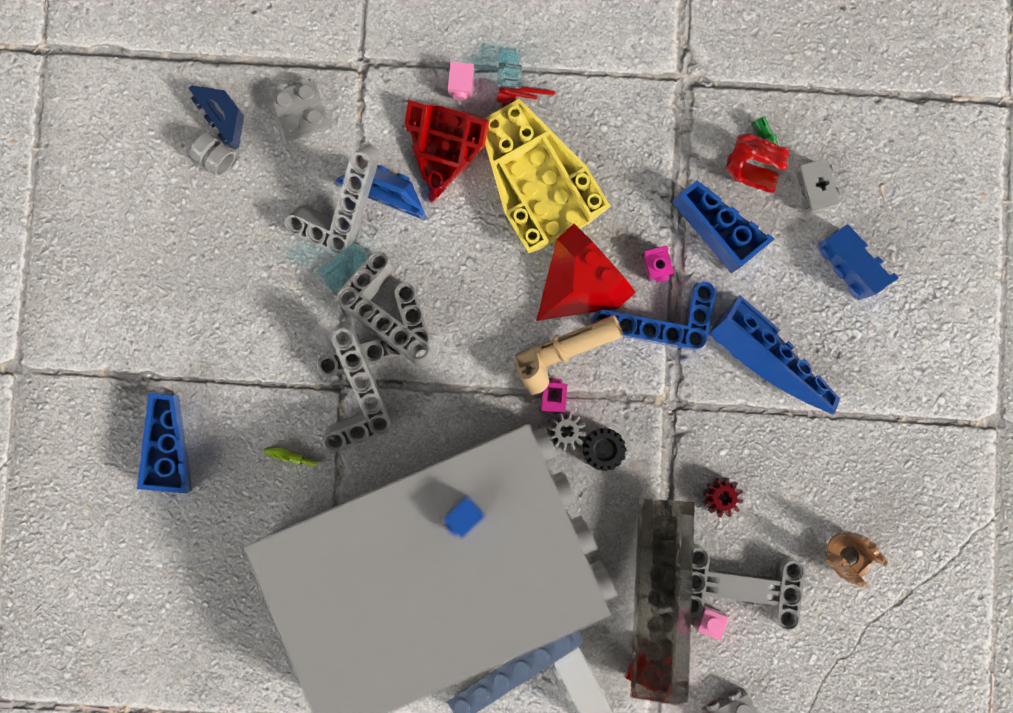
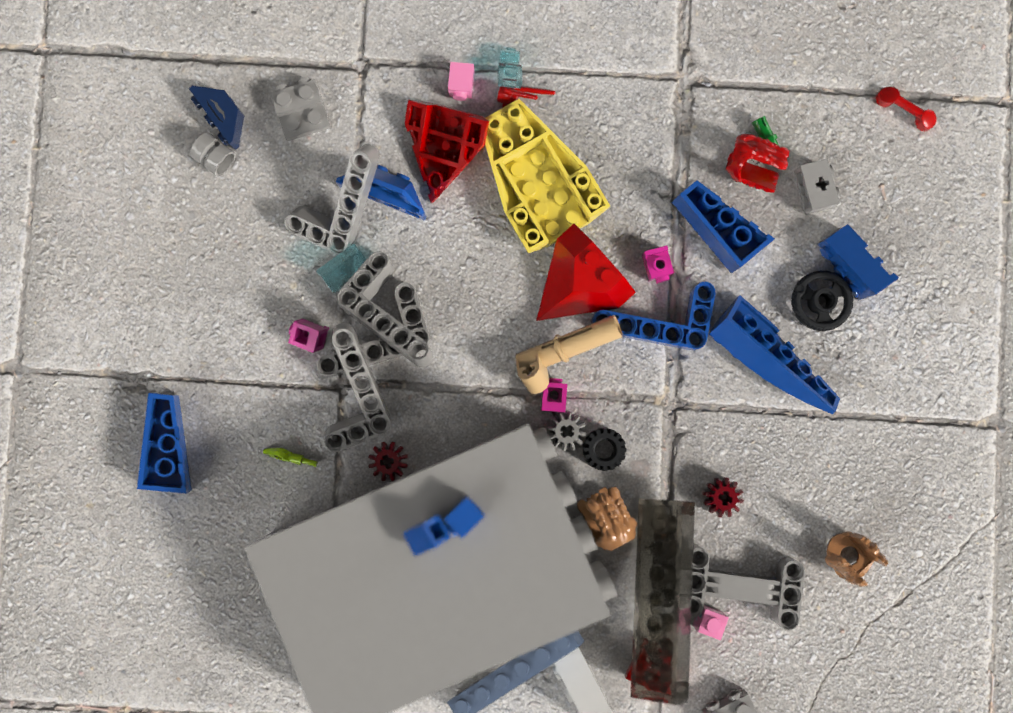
(299, 335): none -> dark pink brick
(384, 468): none -> dark red gear
(426, 535): none -> blue brick
(608, 518): none -> medium nougat piece
(839, 289): none -> black wheel
(924, 118): none -> red bar

